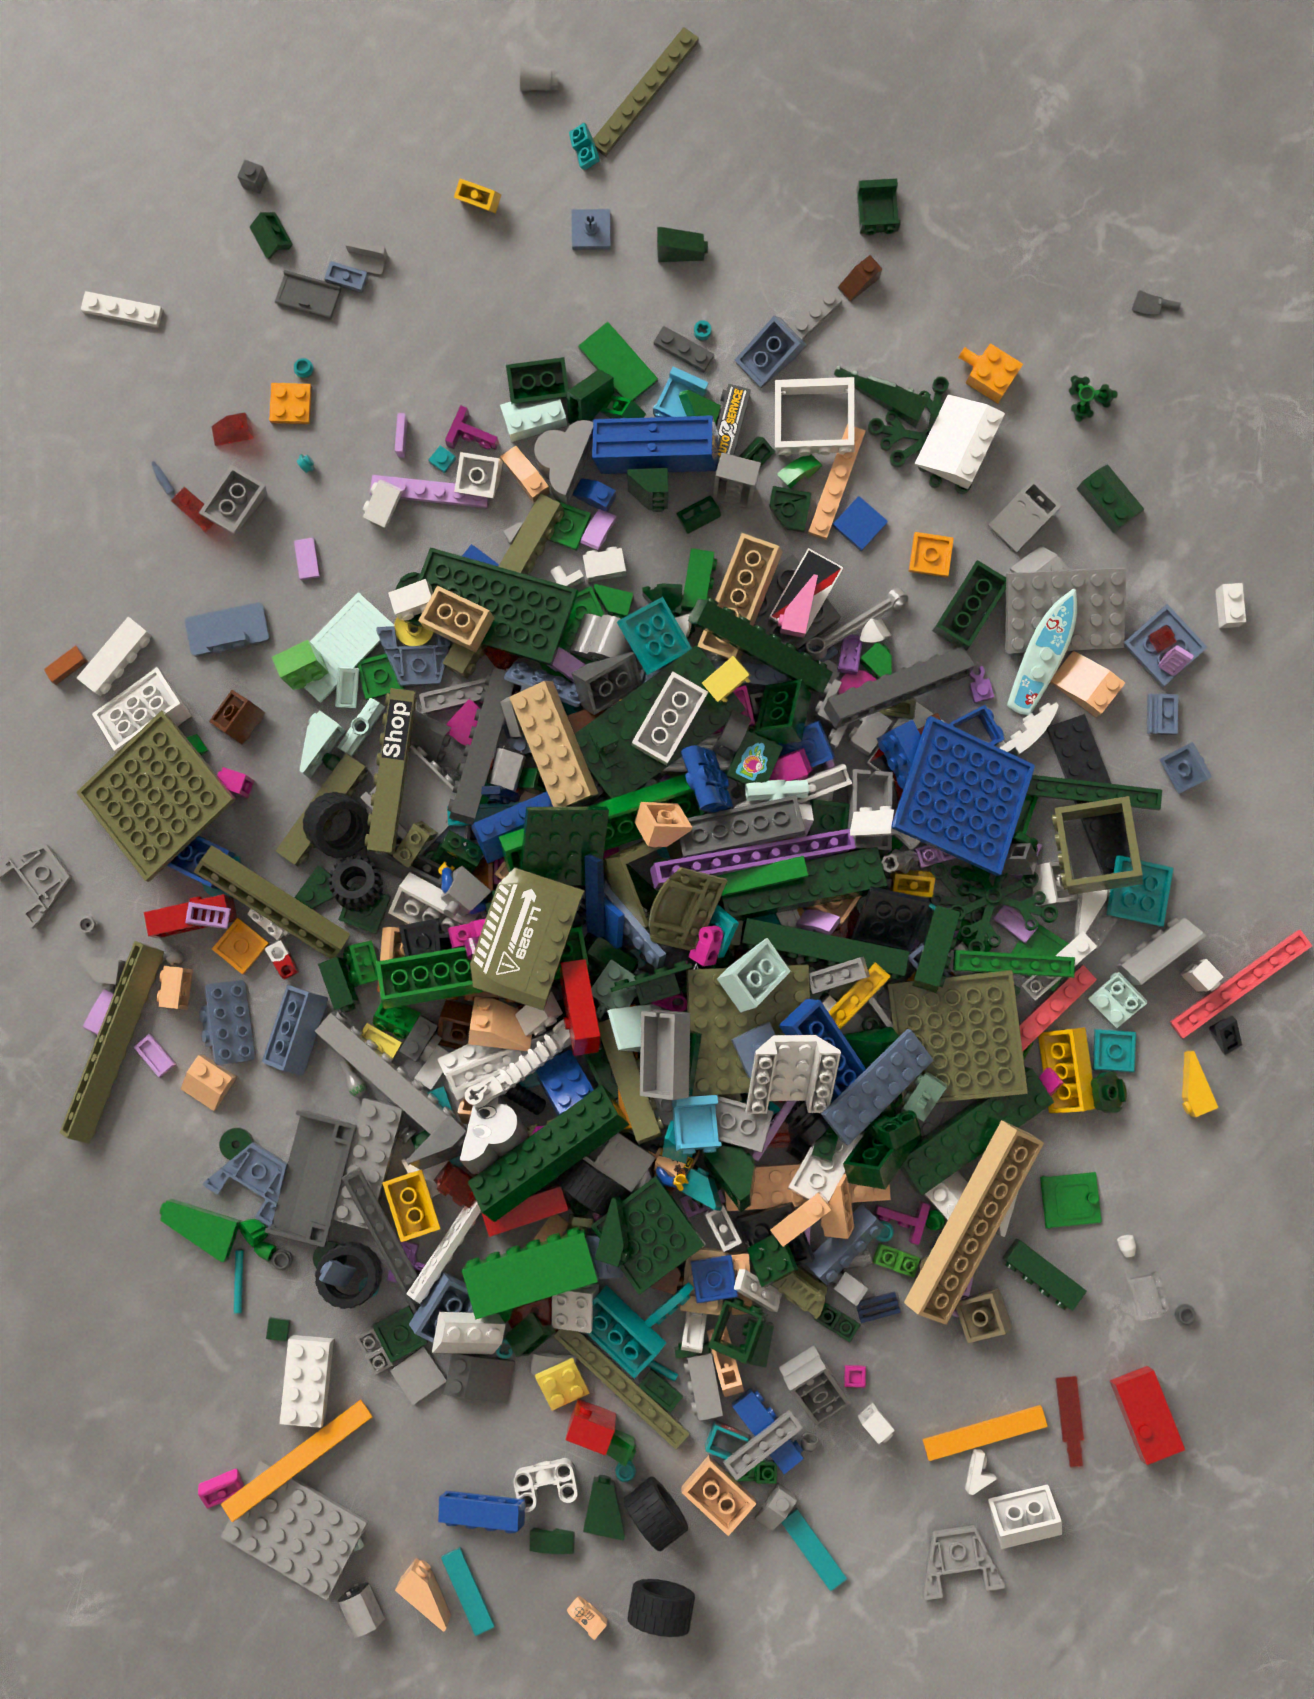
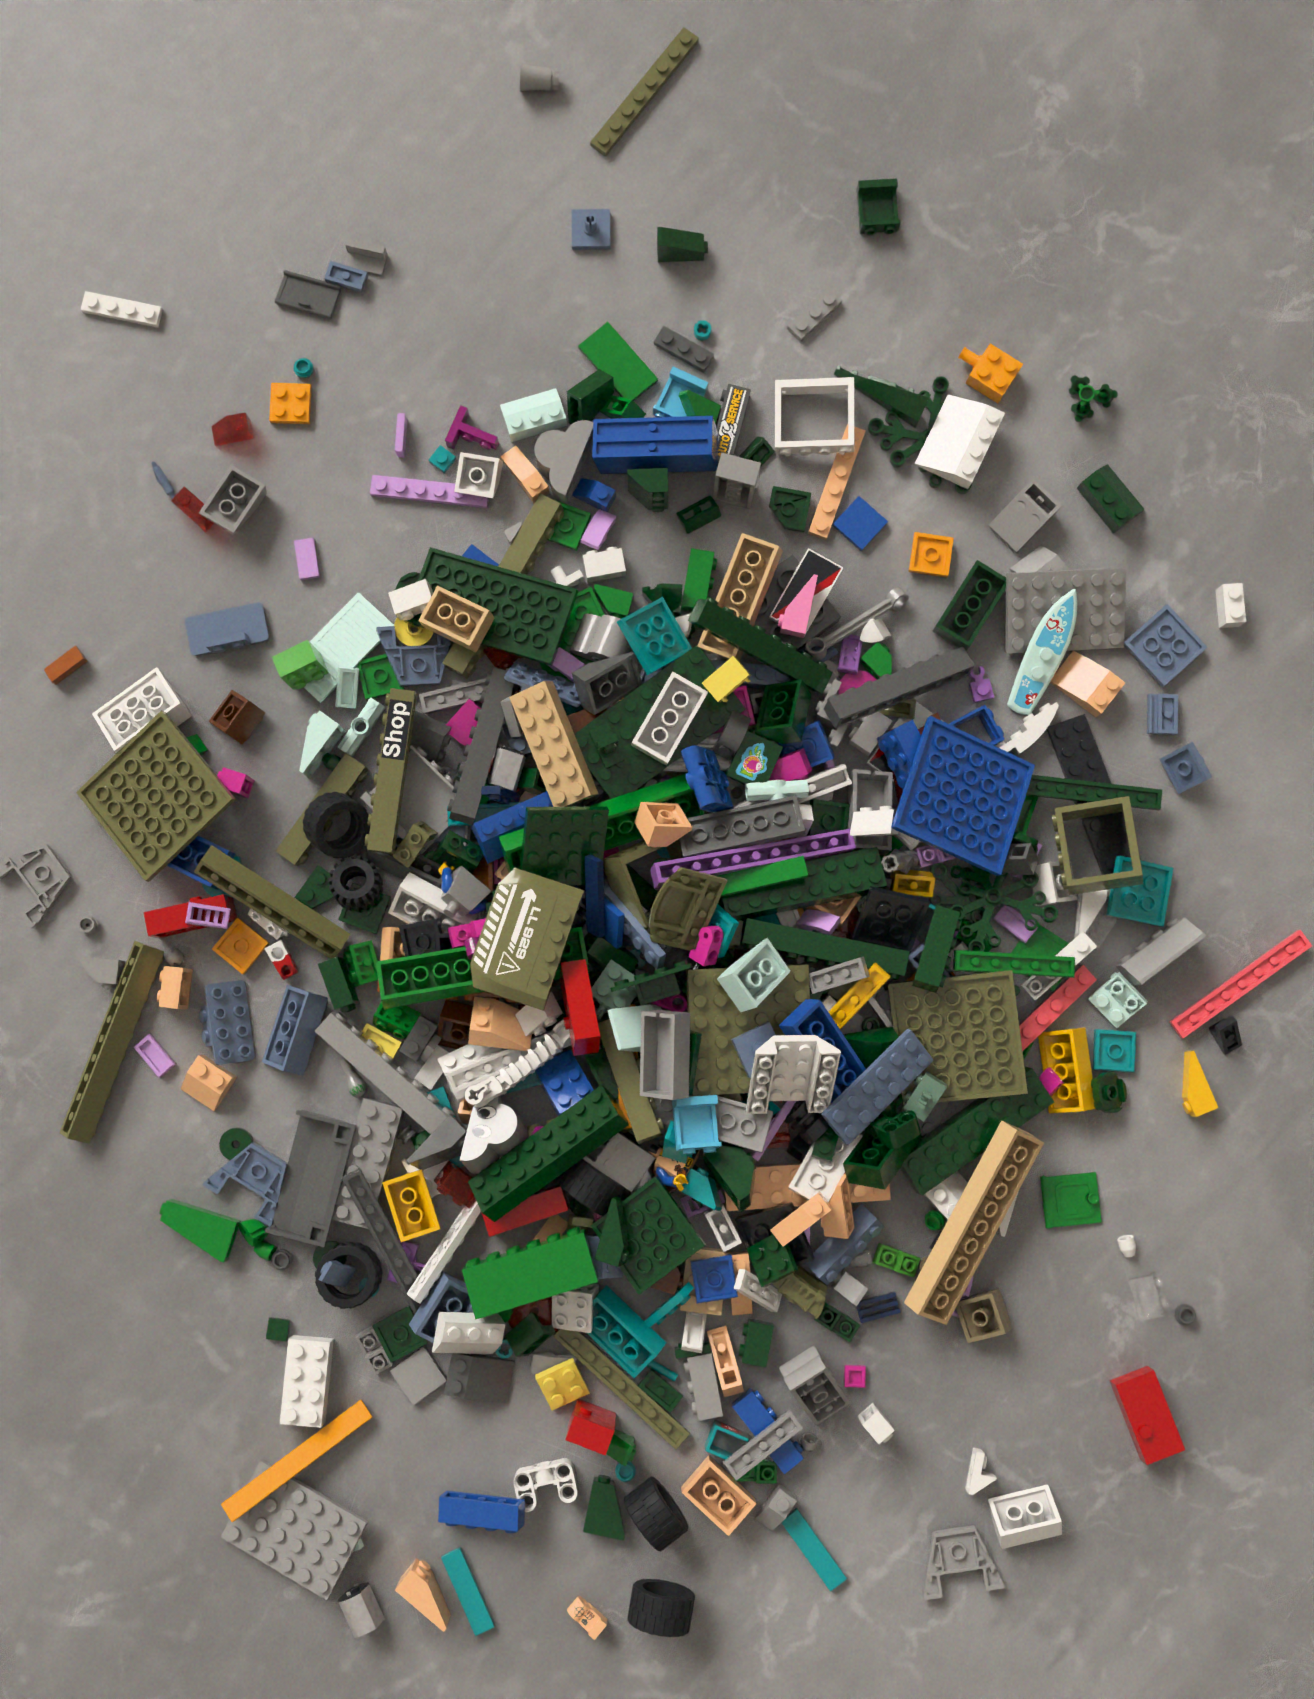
(98, 1012): lavender slope -> none
(114, 657): white brick -> none
(220, 1488): dark pink slope -> none
(238, 1281): teal bar -> none
(252, 176): dark grey brick -> none
(270, 234): dark green panel -> none
(305, 463): teal plate -> none
(382, 503): white brick -> none
(477, 195): yellow brick -> none
(526, 1098): black piece -> none
(537, 380): dark green slope -> none
(552, 1542): dark green slope -> none
(584, 145): teal slope -> none
(730, 1349): dark green window -> none
(770, 351): sand blue slope -> none
(799, 468): green slope -> none
(860, 278): reddish brown slope -> none
(886, 1233): teal plate -> none
(905, 1220): magenta bracket -> none
(984, 1432): light orange tile -> none
(1044, 1274): dark green brick -> none
(1070, 1418): clear red piece -> none
(1151, 304): dark grey piece -> none
(1162, 638): clear red tile -> none
(1175, 660): lavender slope -> none
(1202, 975): white brick -> none

